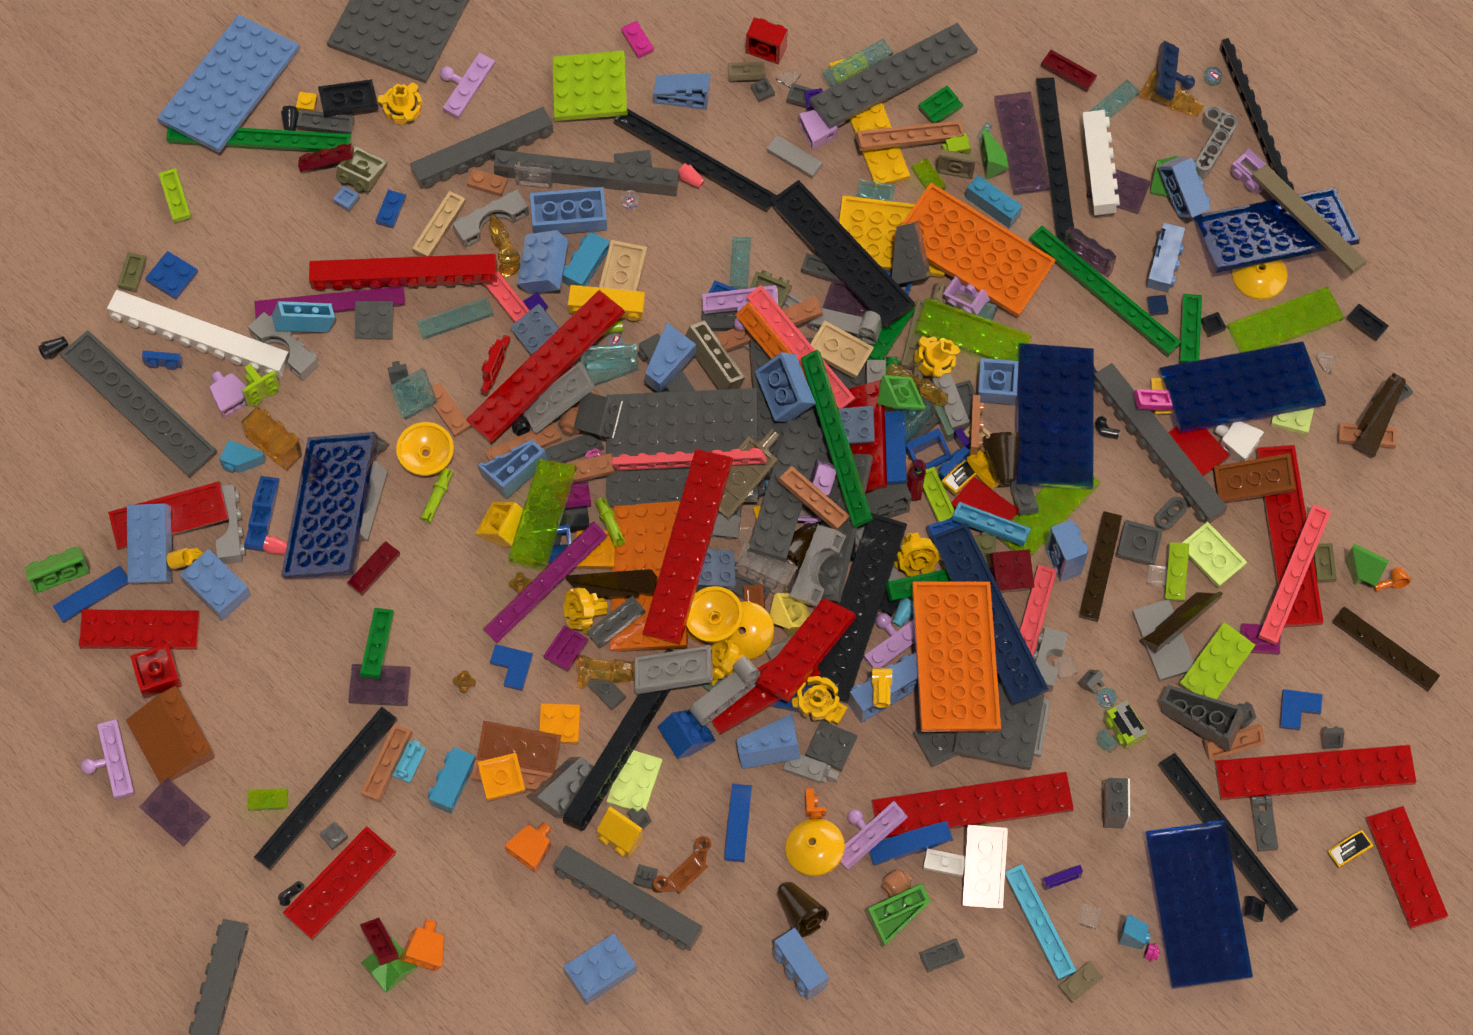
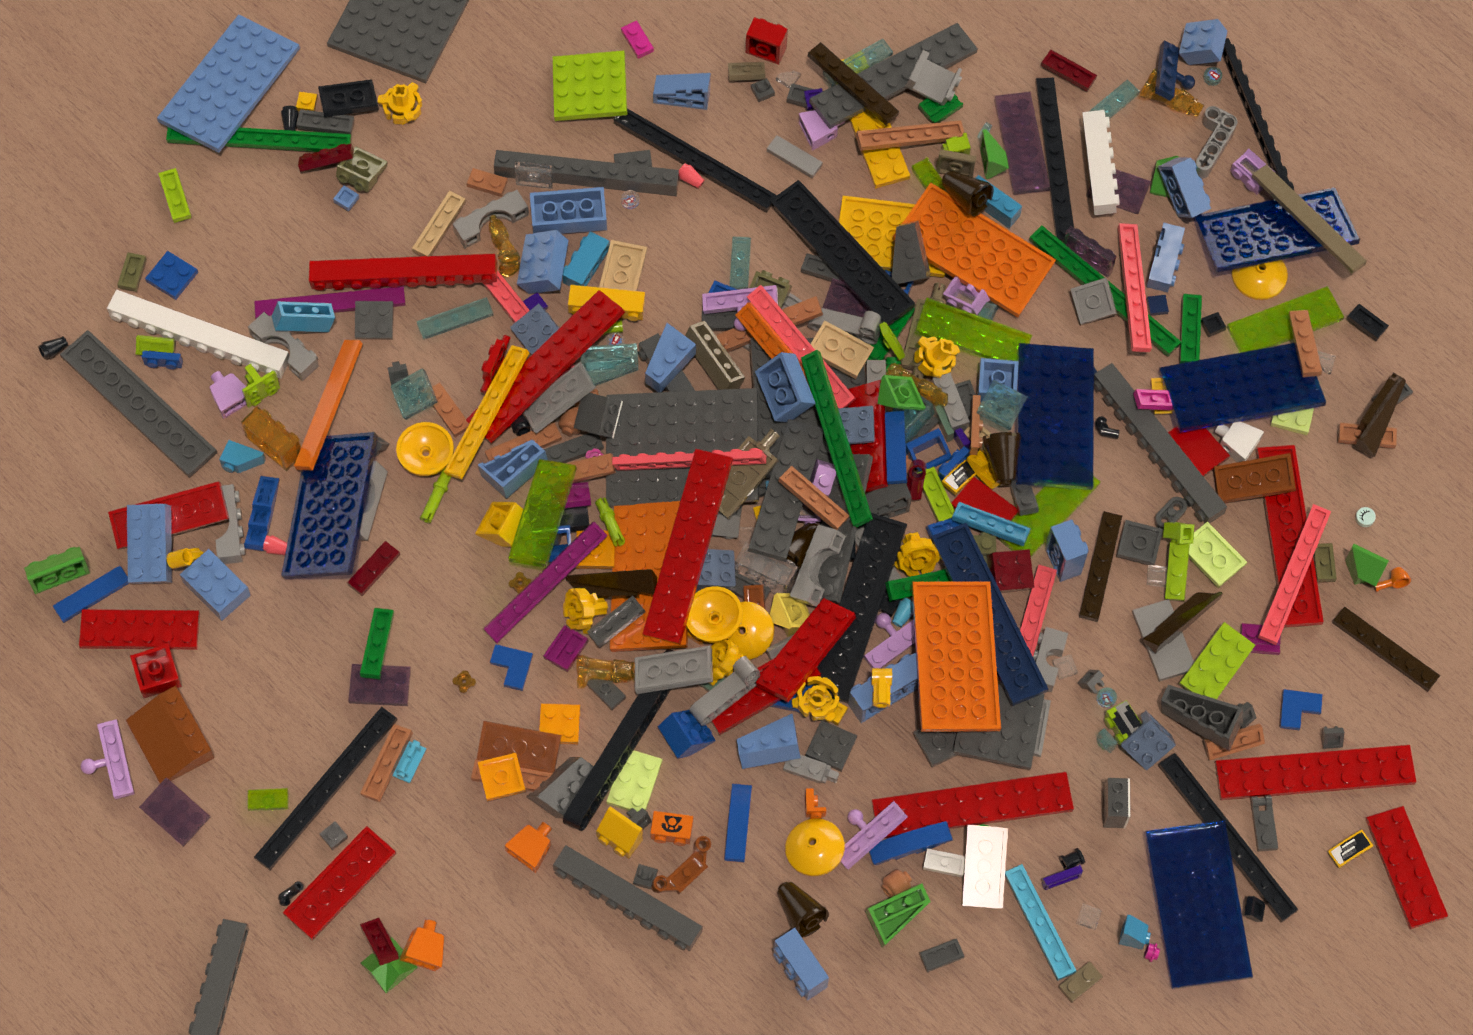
(156, 344): none -> lime plate
(328, 405): none -> orange tile
(390, 209): blue plate -> none
(451, 780): dark azure brick -> none
(467, 85): lavender plate -> none
(481, 148): dark grey brick -> none
(486, 412): none -> yellow tile
(600, 969): medium blue brick -> none
(671, 828): none -> orange brick
(853, 83): none -> dark brown plate
(876, 190): clear light blue plate -> none
(891, 340): none -> lime plate
(933, 80): none -> light grey panel
(968, 191): none -> dark brown cone
(999, 410): none -> clear light blue plate
(1072, 859): none -> black bush
(1093, 301): none -> light grey plate
(1134, 288): none -> coral plate
(1149, 742): none -> sand blue bracket
(1179, 532): none -> lime brick
(1203, 42): none -> medium blue brick
(1305, 343): none -> nougat plate
(1365, 517): none -> light aqua tile

